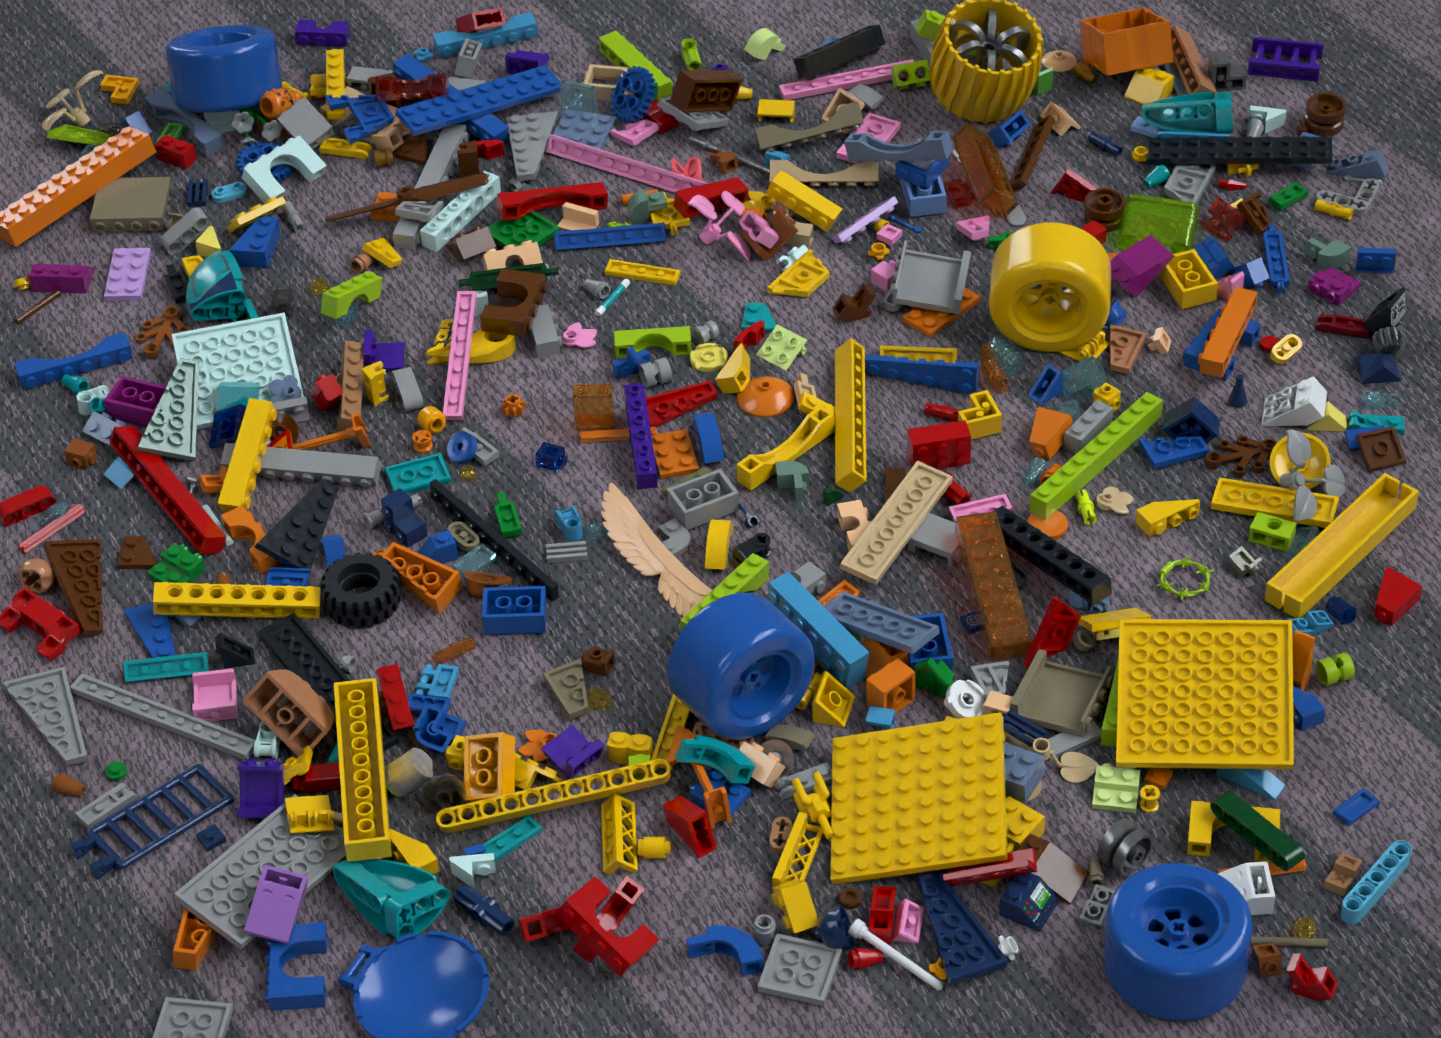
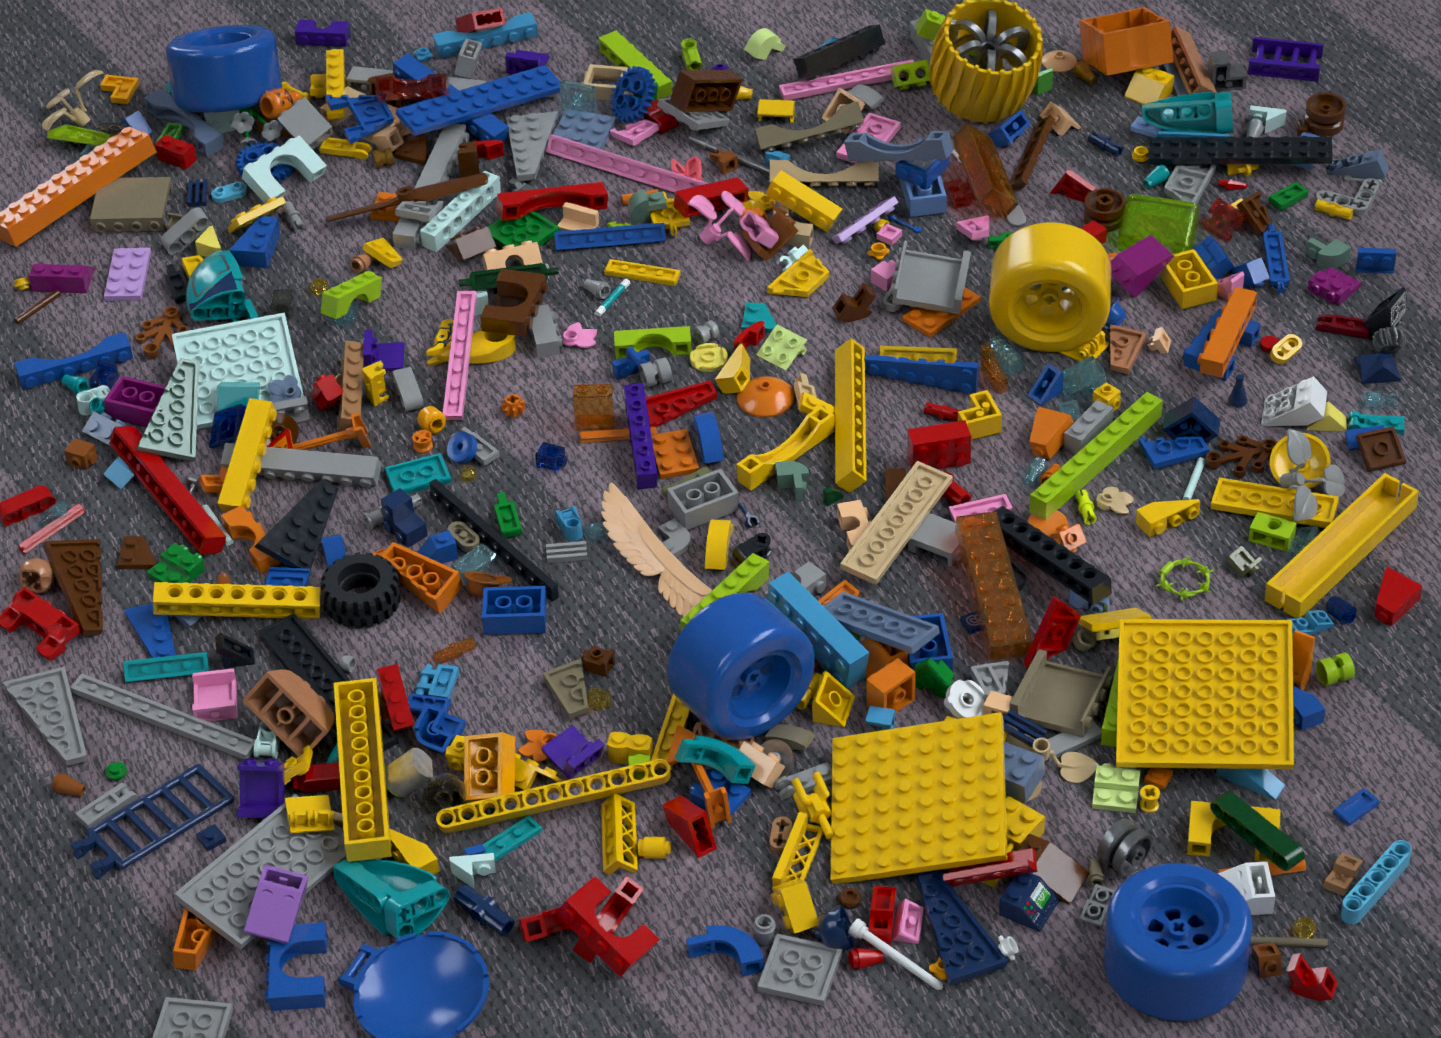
(105, 374): none -> clear blue brick
(1069, 536): none -> orange brick
(1194, 479): none -> light aqua bar

